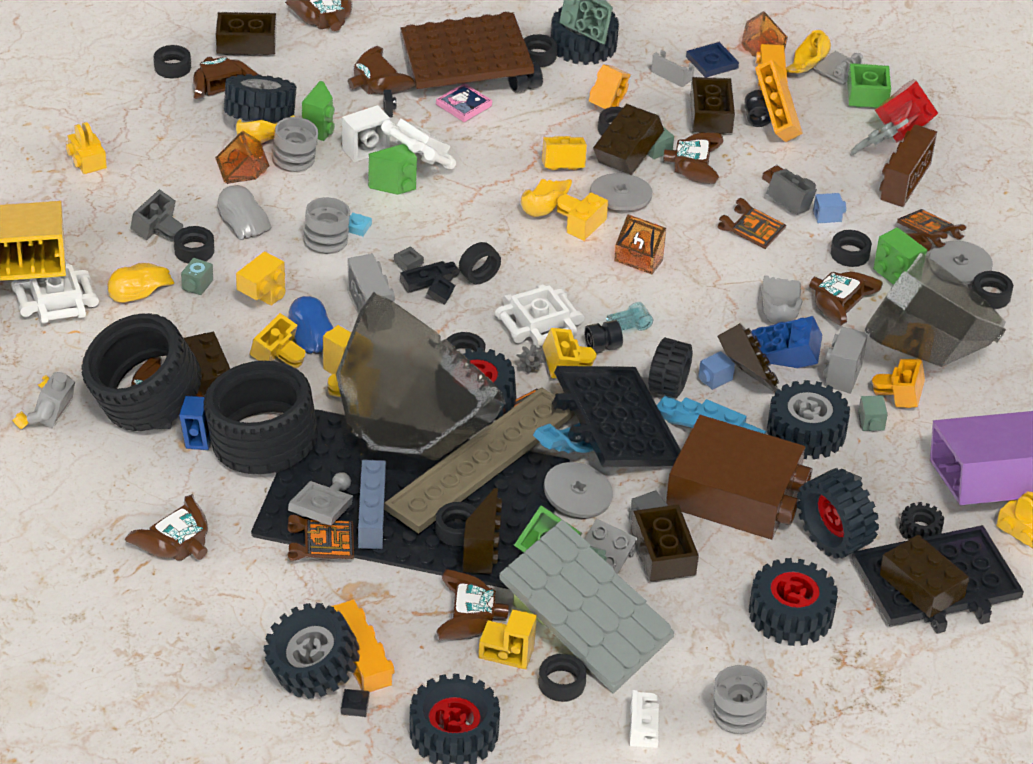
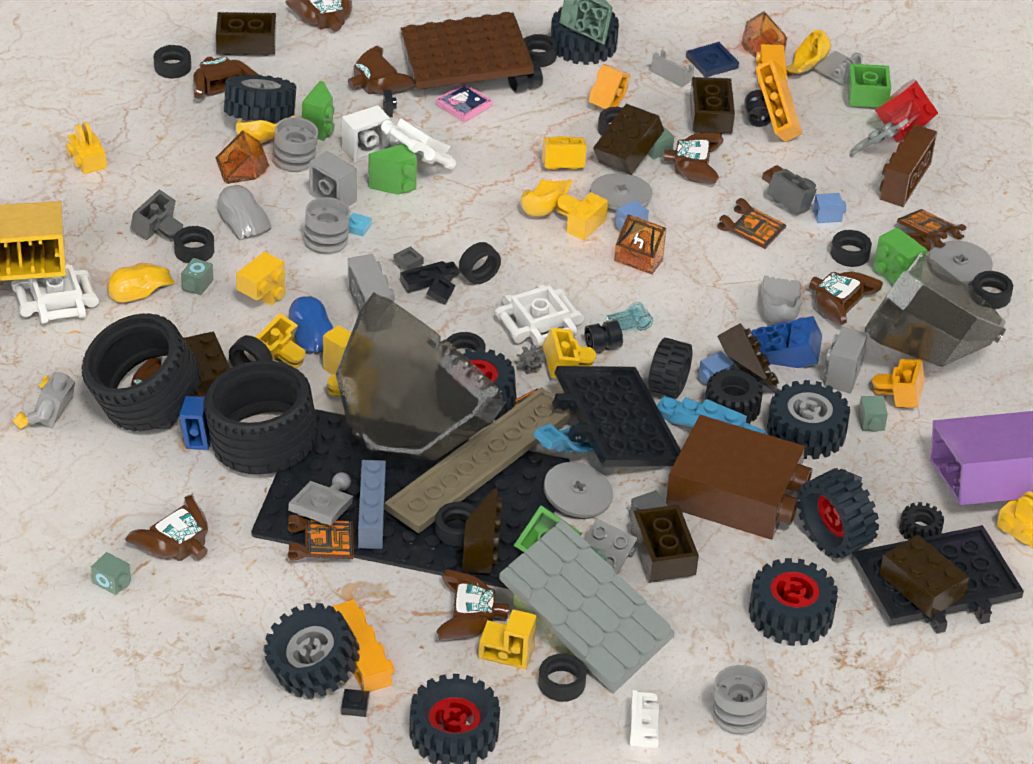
(111, 573): none -> sand green brick
(251, 345): none -> black tyre
(333, 178): none -> light grey brick
(633, 208): none -> medium blue brick
(736, 391): none -> black tyre

